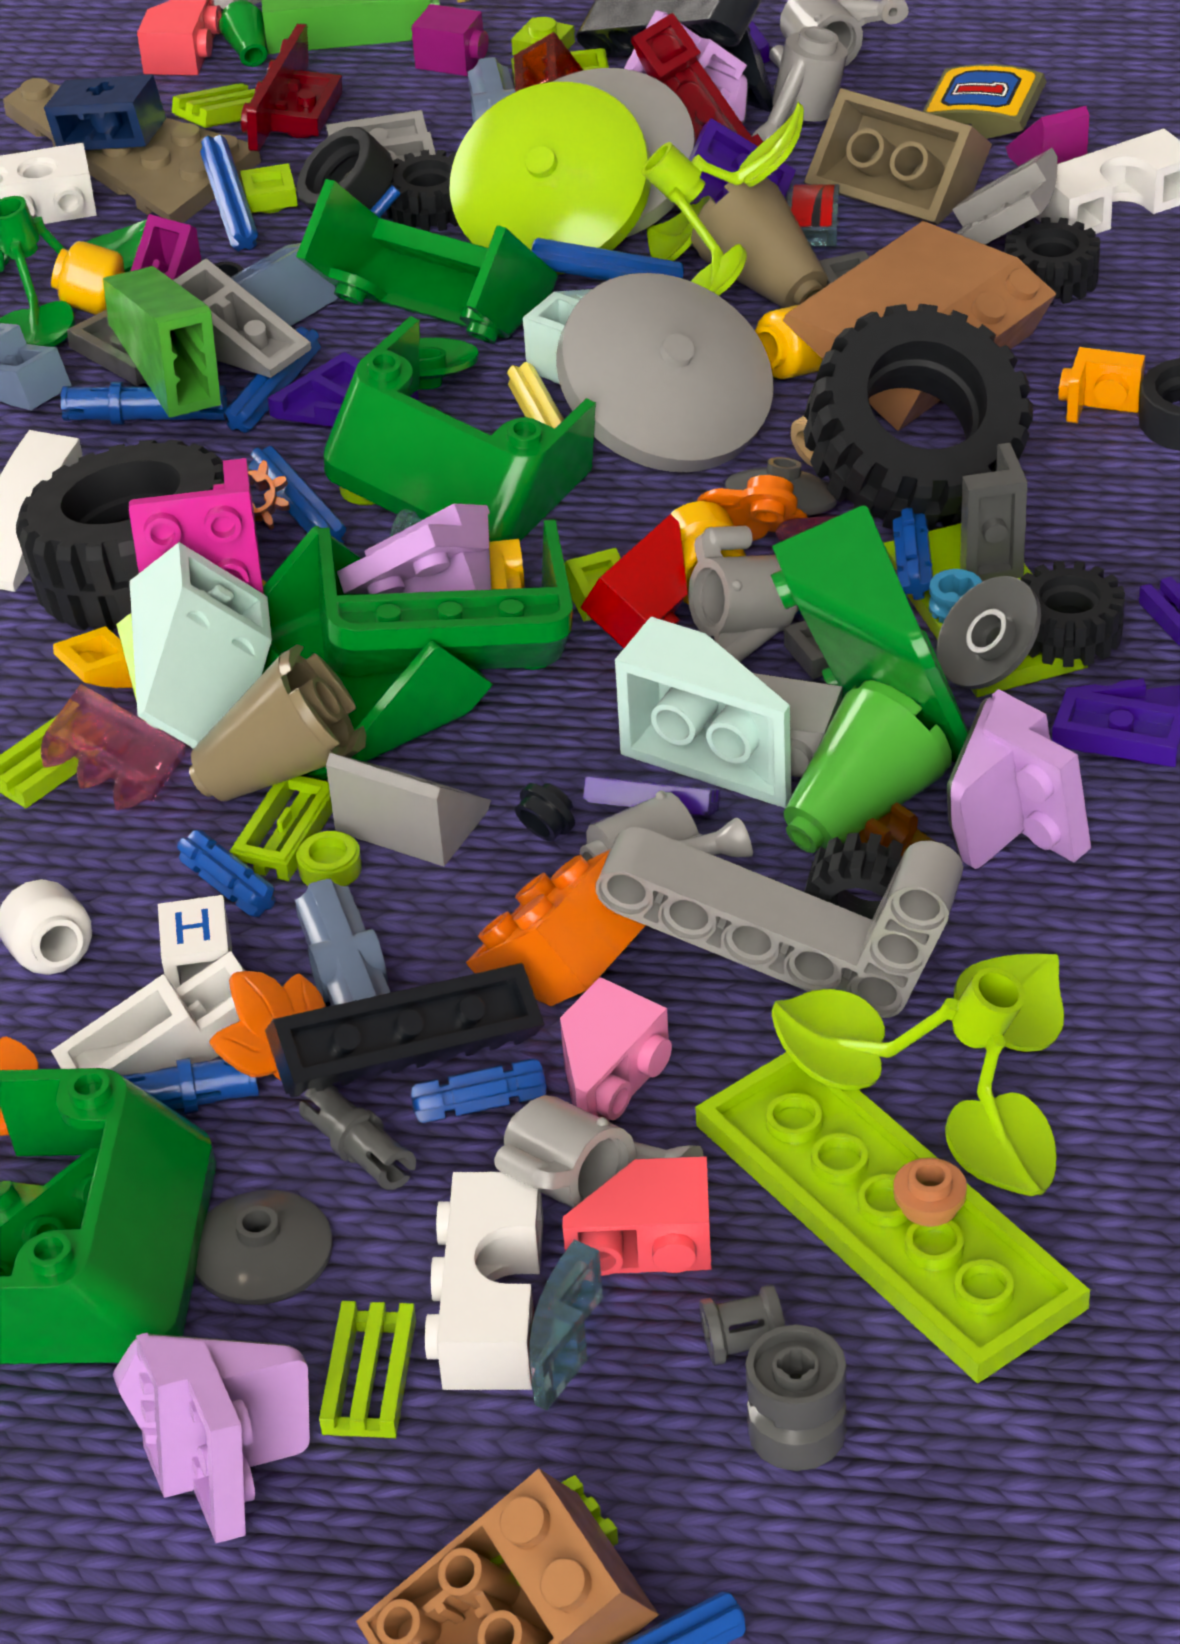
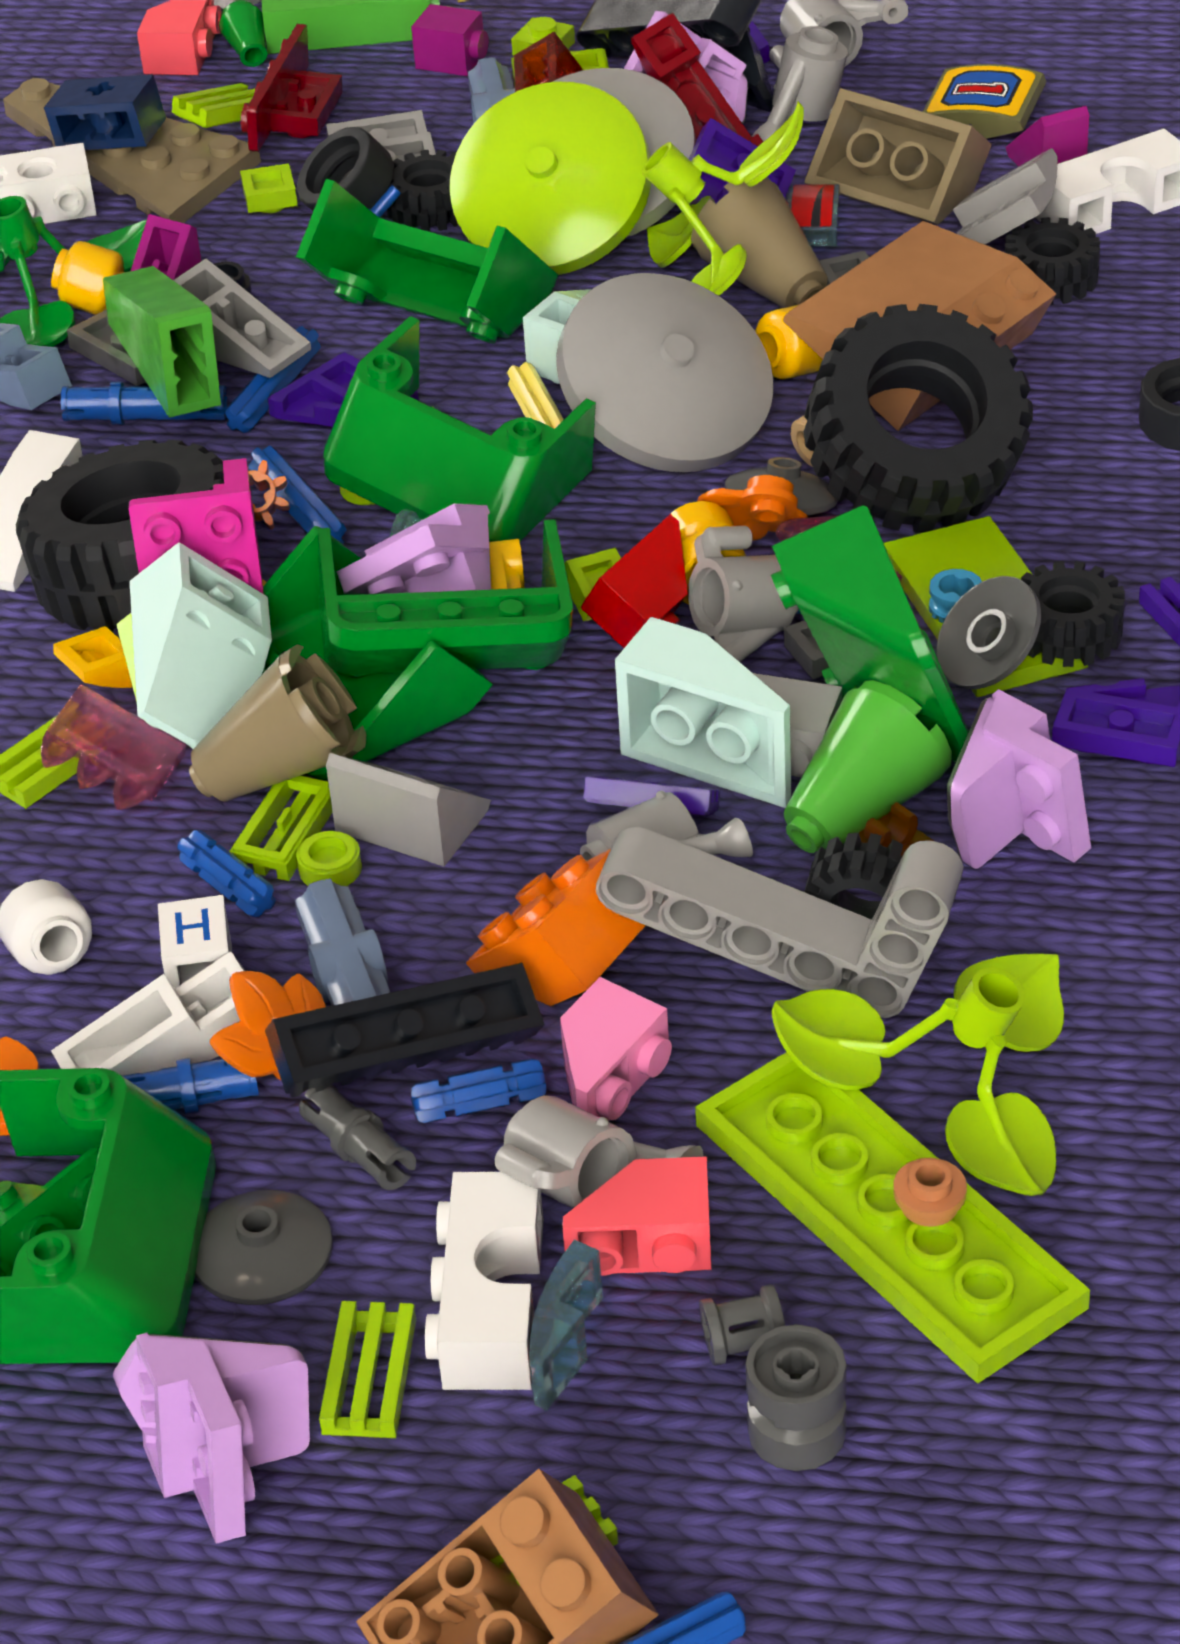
(229, 193): blue axle -> none
(286, 285): sand blue panel -> none
(443, 358): green dish -> none
(545, 811): black plate -> none
(600, 262): blue axle -> none
(913, 552): blue axle -> none
(994, 519): dark grey panel -> none
(1102, 381): light orange bracket -> none

